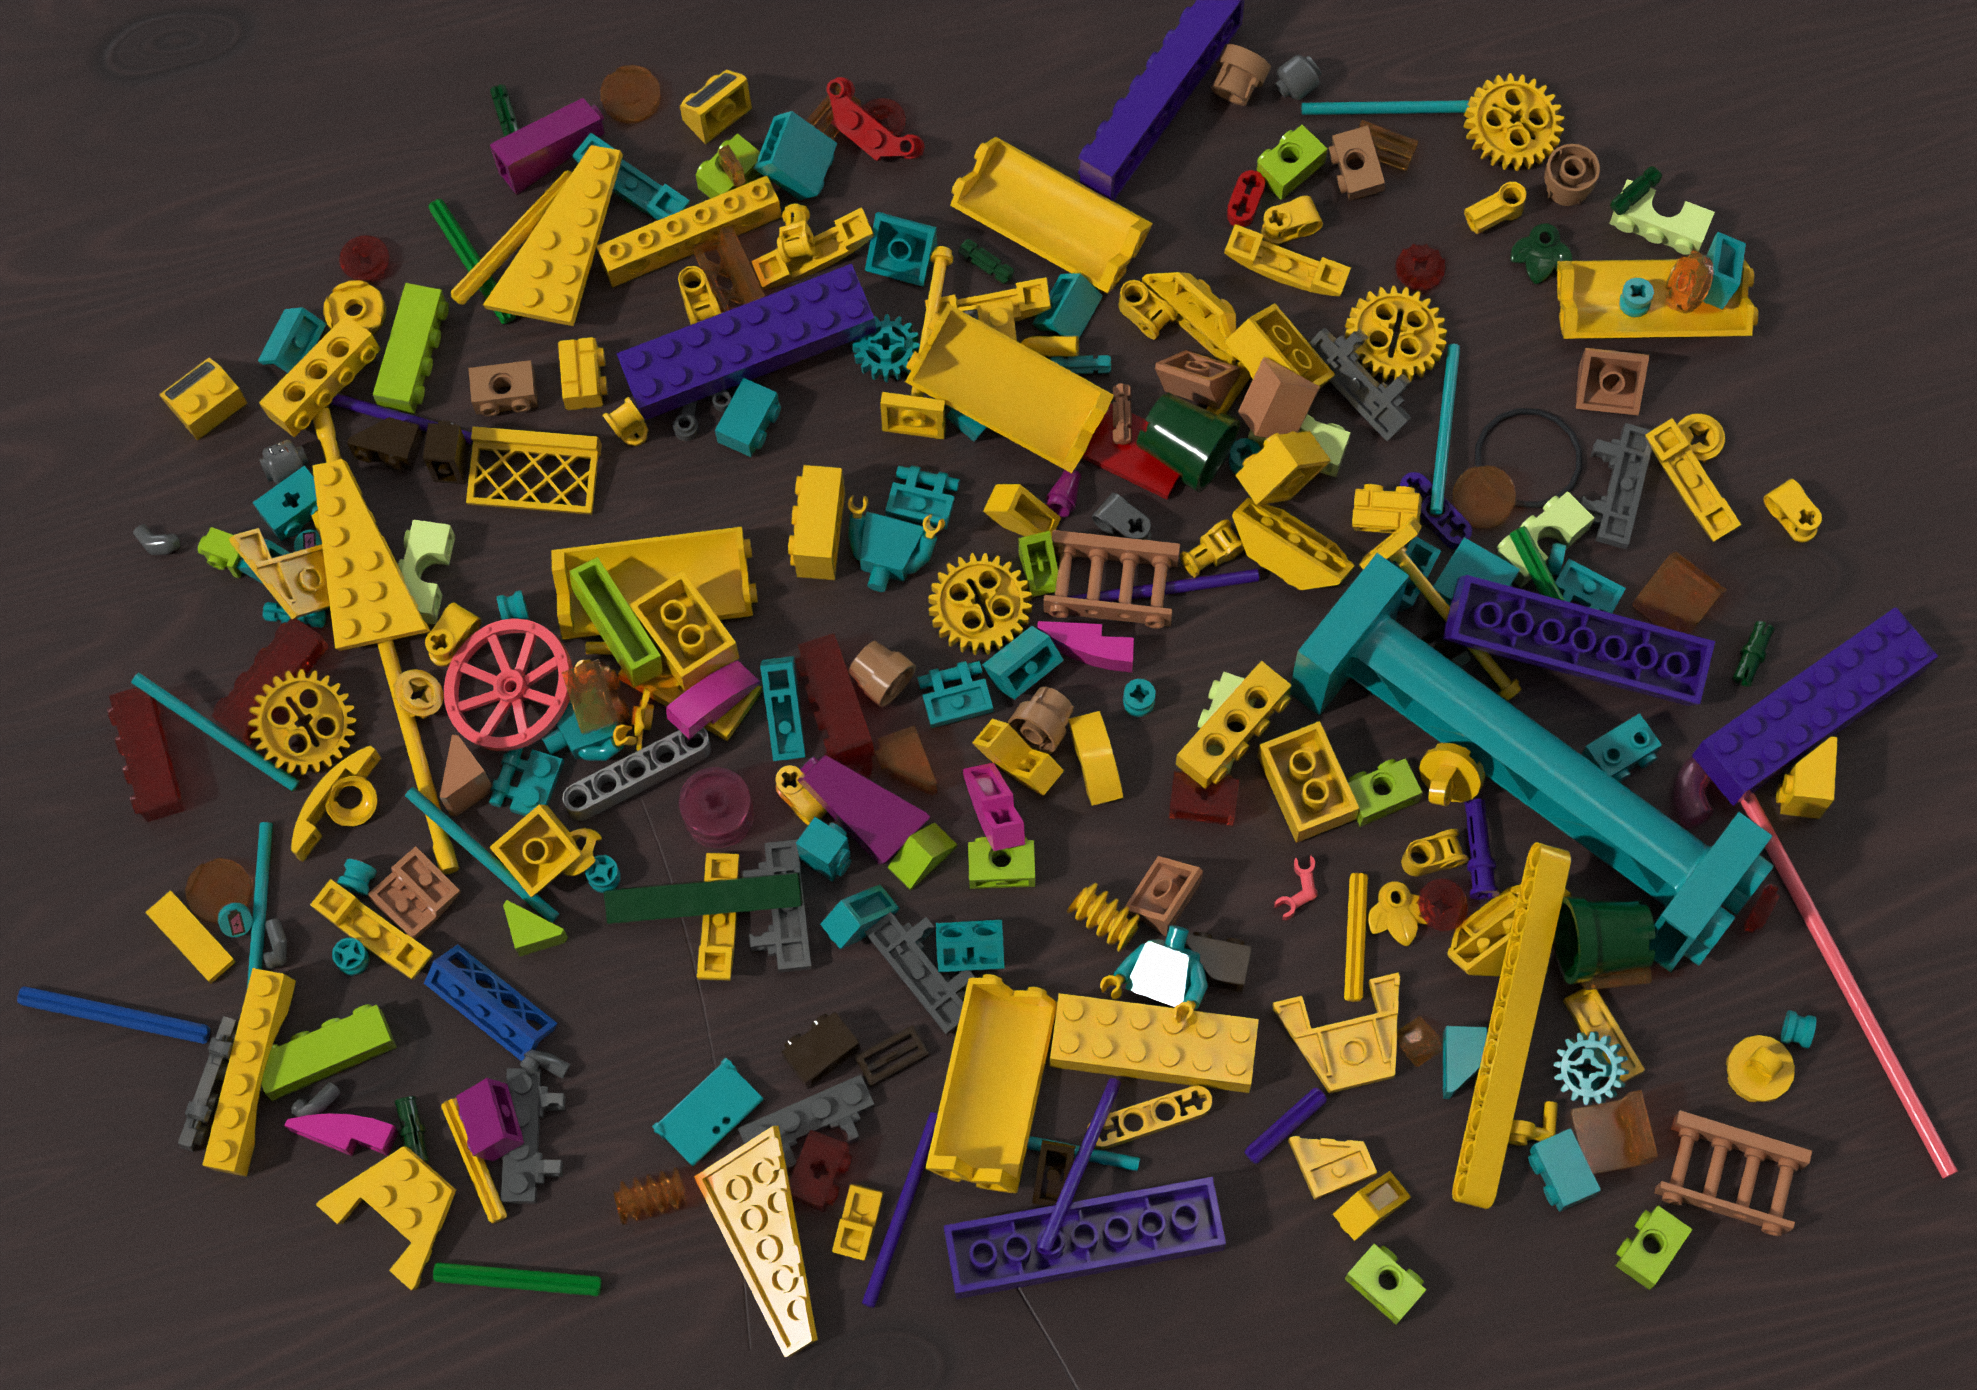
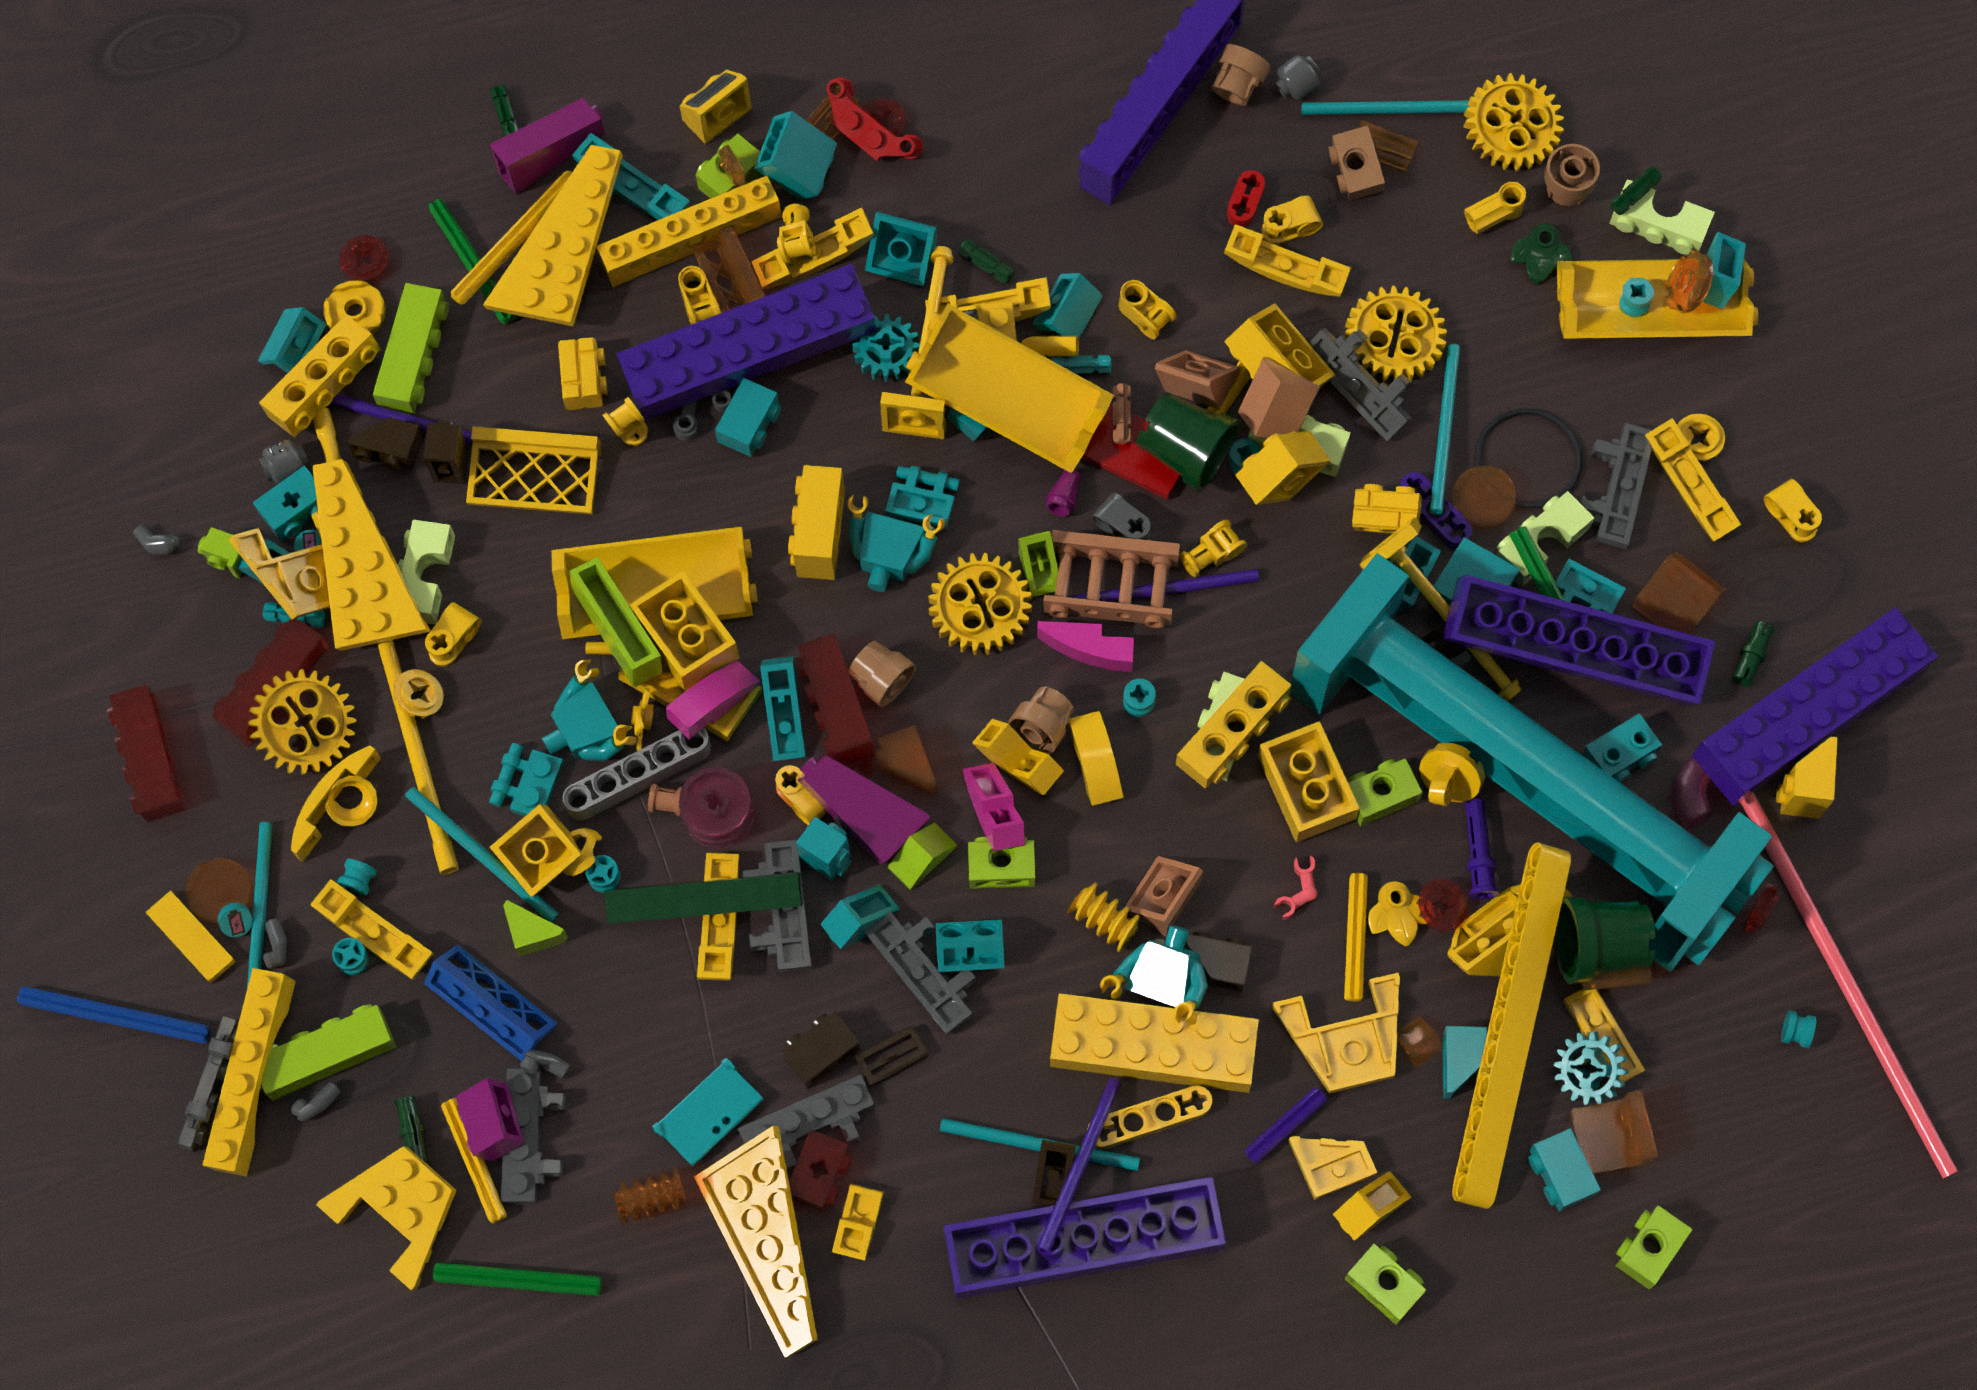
(204, 398): yellow slope -> none
(215, 731): teal piece -> none
(345, 1132): dark pink slope -> none
(414, 894): nougat slope -> none
(463, 779): nougat slope -> none
(487, 380): medium nougat brick -> none
(504, 684): coral wheel -> none
(513, 606): teal wheel -> none
(595, 696): clear orange bracket -> none
(630, 94): clear orange tile -> none
(664, 799): none -> nougat bush
(900, 1214): dark purple piece -> none
(956, 702): teal plate -> none
(992, 1084): yellow cylinder -> none
(1020, 510): yellow slope -> none
(1023, 662): teal brick -> none
(1050, 214): yellow cylinder -> none
(1197, 310): yellow wedge -> none
(1217, 809): clear red brick -> none
(1284, 176): lime brick -> none
(1290, 547): yellow wedge -> none
(1420, 279): clear red gear -> none
(1440, 851): yellow piece -> none
(1523, 1130): yellow plate -> none
(1556, 558): teal tile -> none
(1611, 381): nougat slope -> none
(1756, 1150): nougat fence -> none
(1760, 1069): yellow tile -> none

